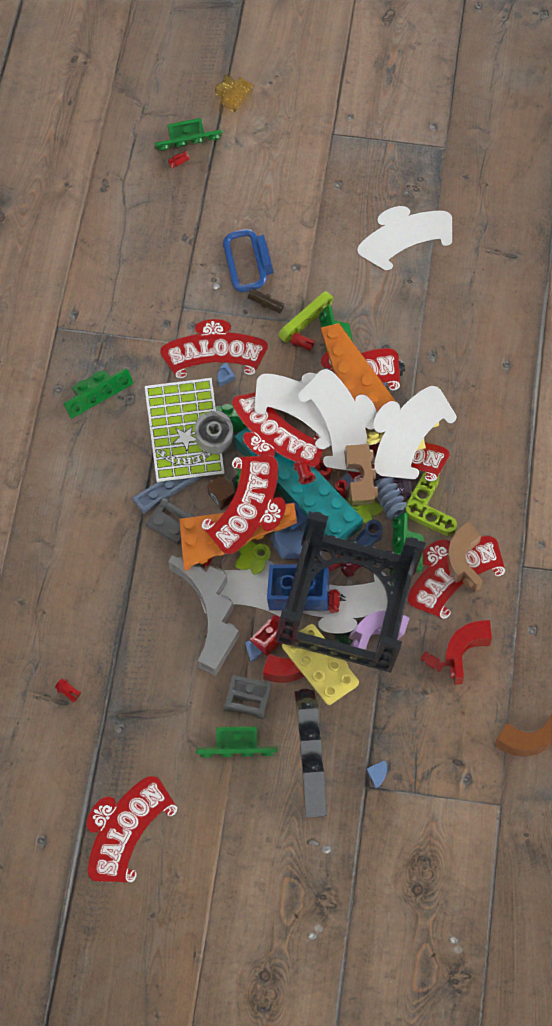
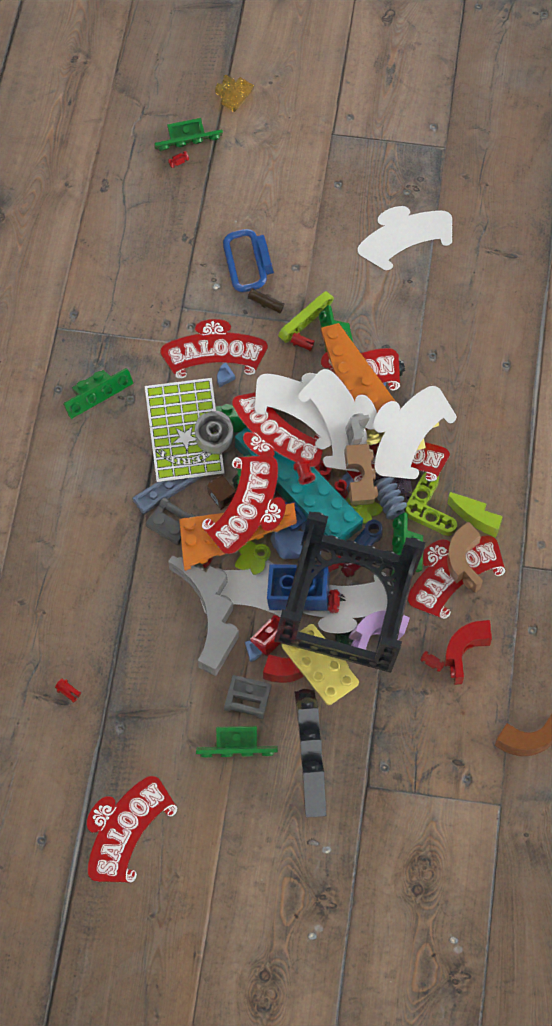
(356, 427): none -> light grey bracket
(377, 773): medium blue tile -> none
(474, 512): none -> lime slope

